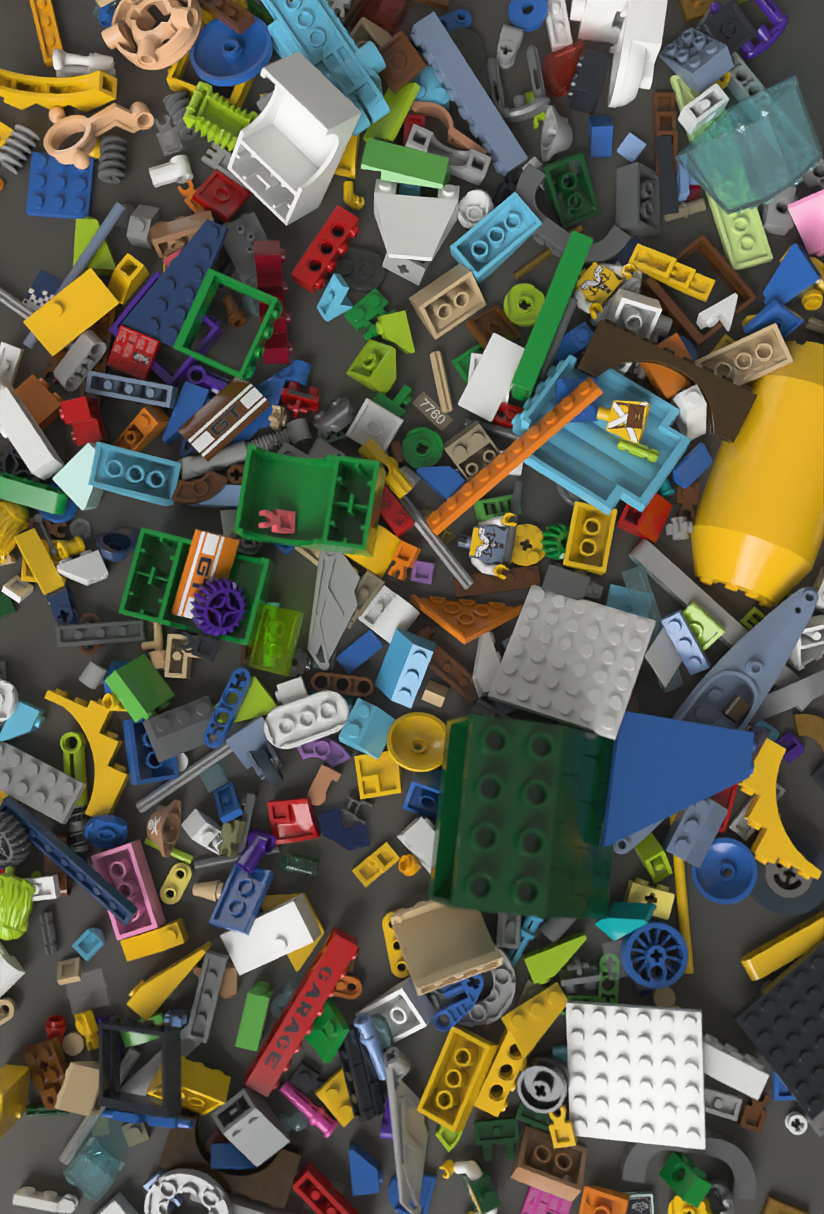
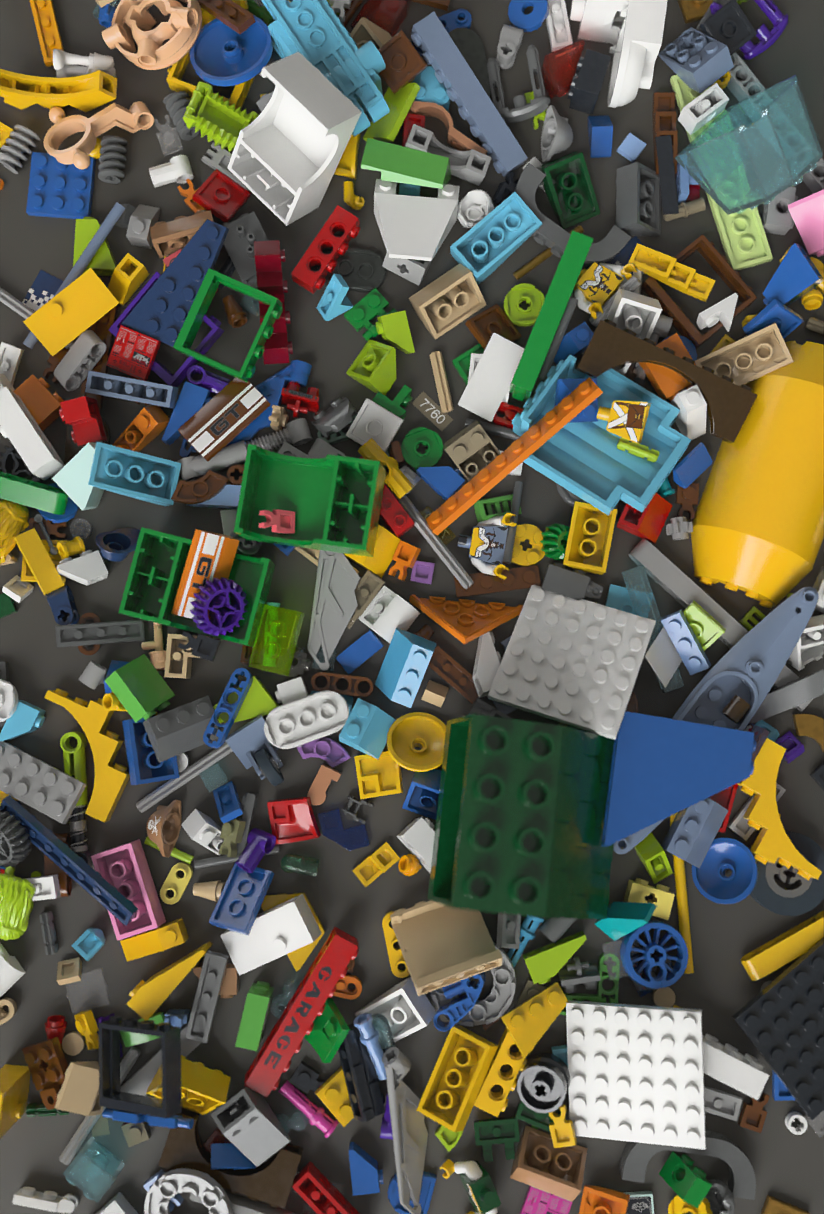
(106, 831): blue tile -> none

